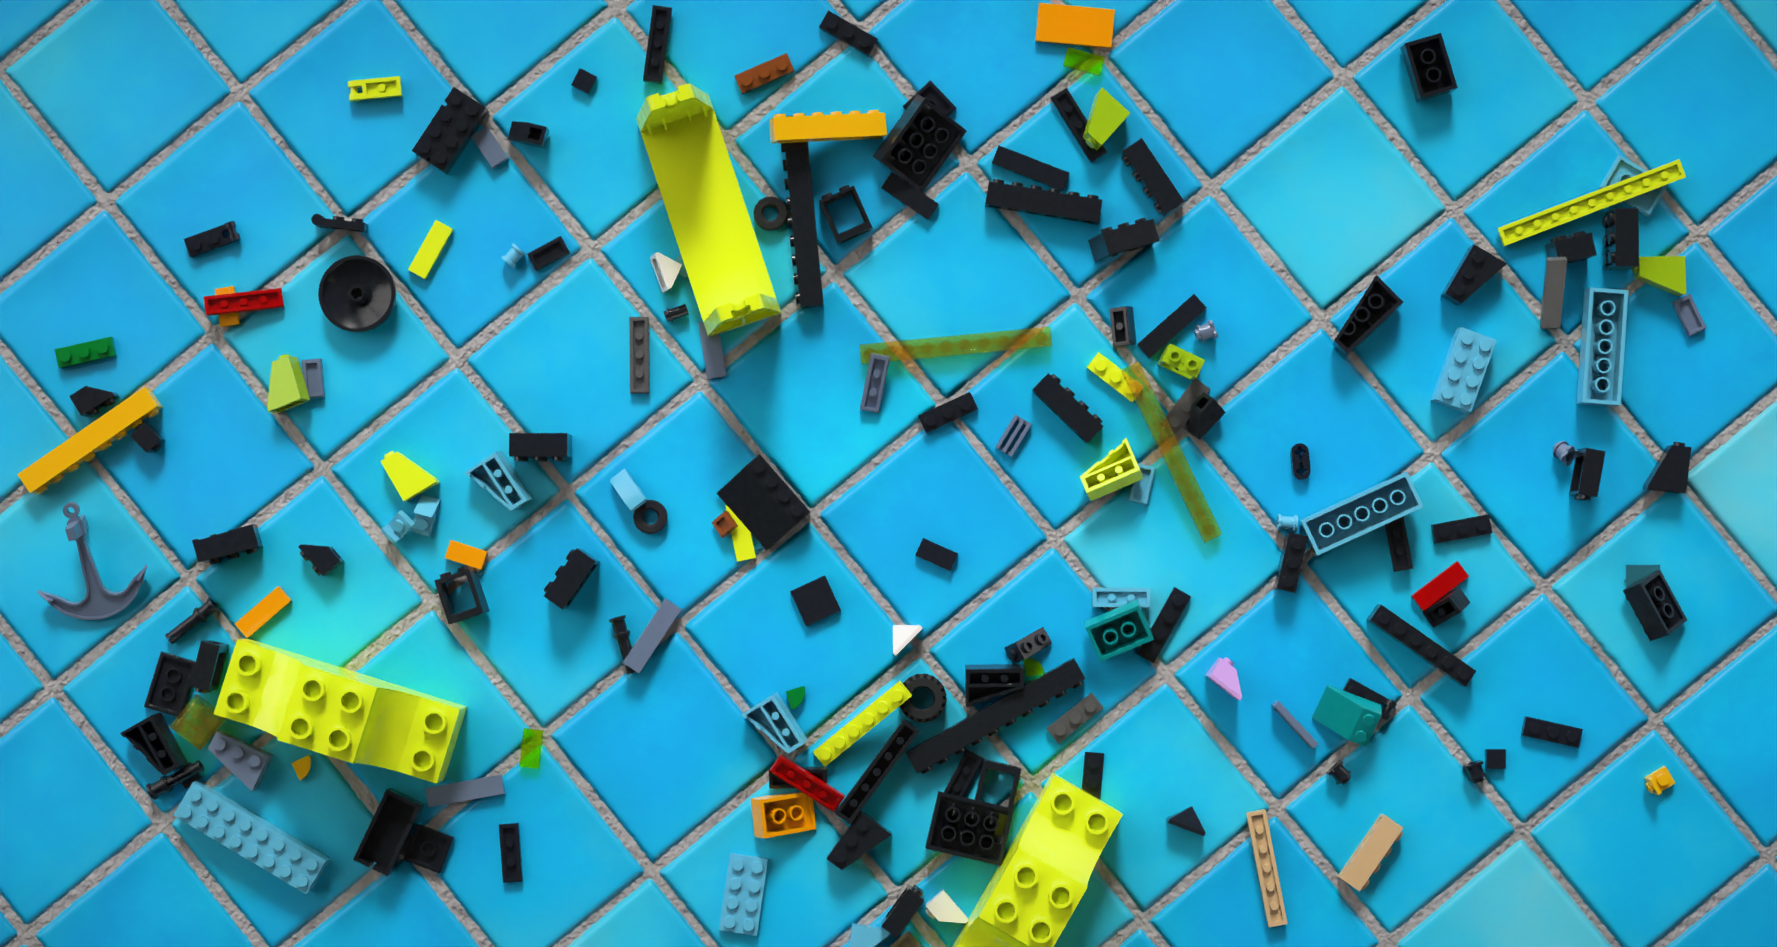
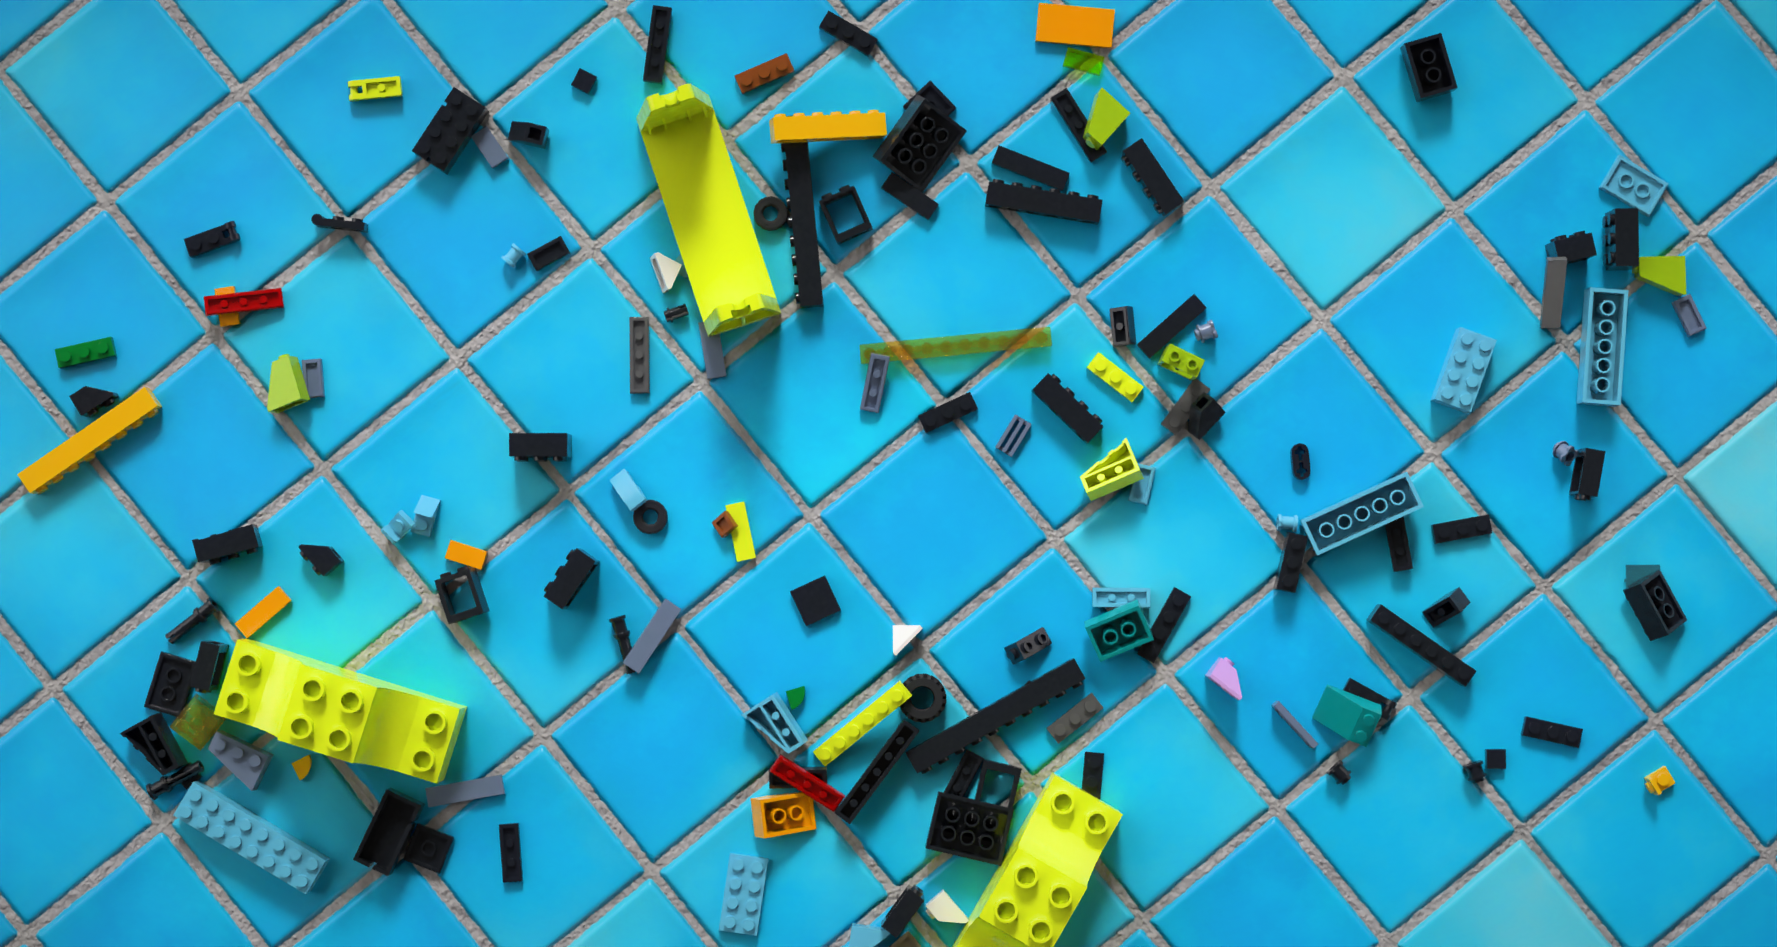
(99, 601): sand blue piece -> none
(148, 438): black brick -> none
(357, 293): black dish -> none
(407, 476): neon yellow slope -> none
(430, 249): neon yellow tile -> none
(500, 480): medium azure wedge -> none
(531, 748): clear neon green tile -> none
(763, 502): black slope -> none
(857, 840): black wedge -> none
(936, 554): black tile -> none
(991, 681): black wedge -> none
(1032, 667): clear neon green tile -> none
(1123, 239): black wedge -> none
(1171, 452): clear yellow plate -> none
(1187, 820): black slope -> none
(1266, 868): tan plate -> none
(1369, 314): black wedge -> none
(1370, 852): tan brick -> none
(1440, 586): red tile -> none
(1472, 272): black wedge -> none
(1591, 202): neon yellow plate -> none
(1671, 470): black slope -> none

